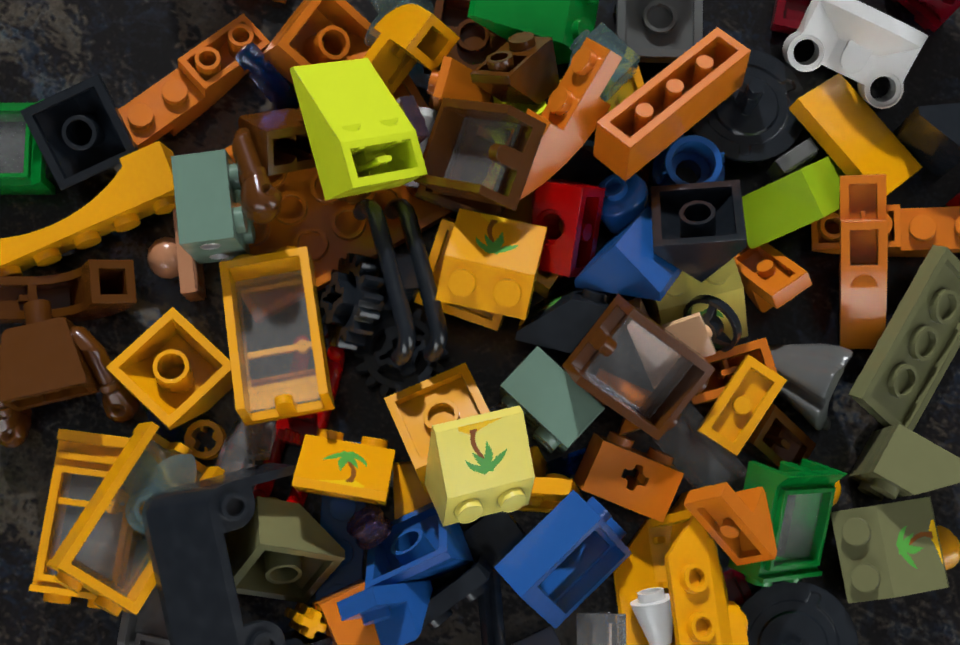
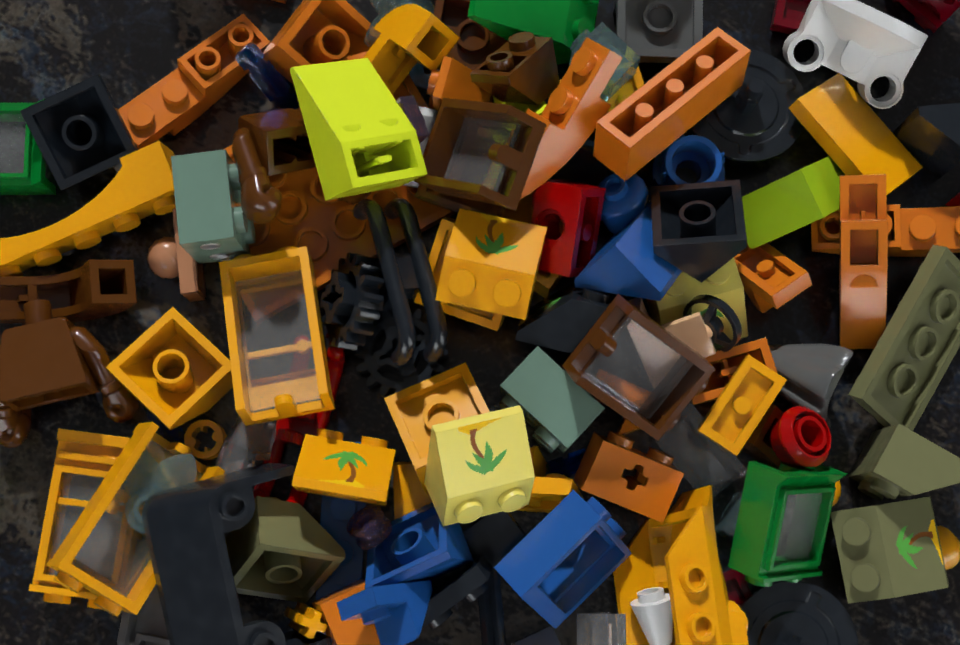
(735, 520): orange slope -> none
(793, 160): flat silver tile -> none
(801, 437): none -> red cone

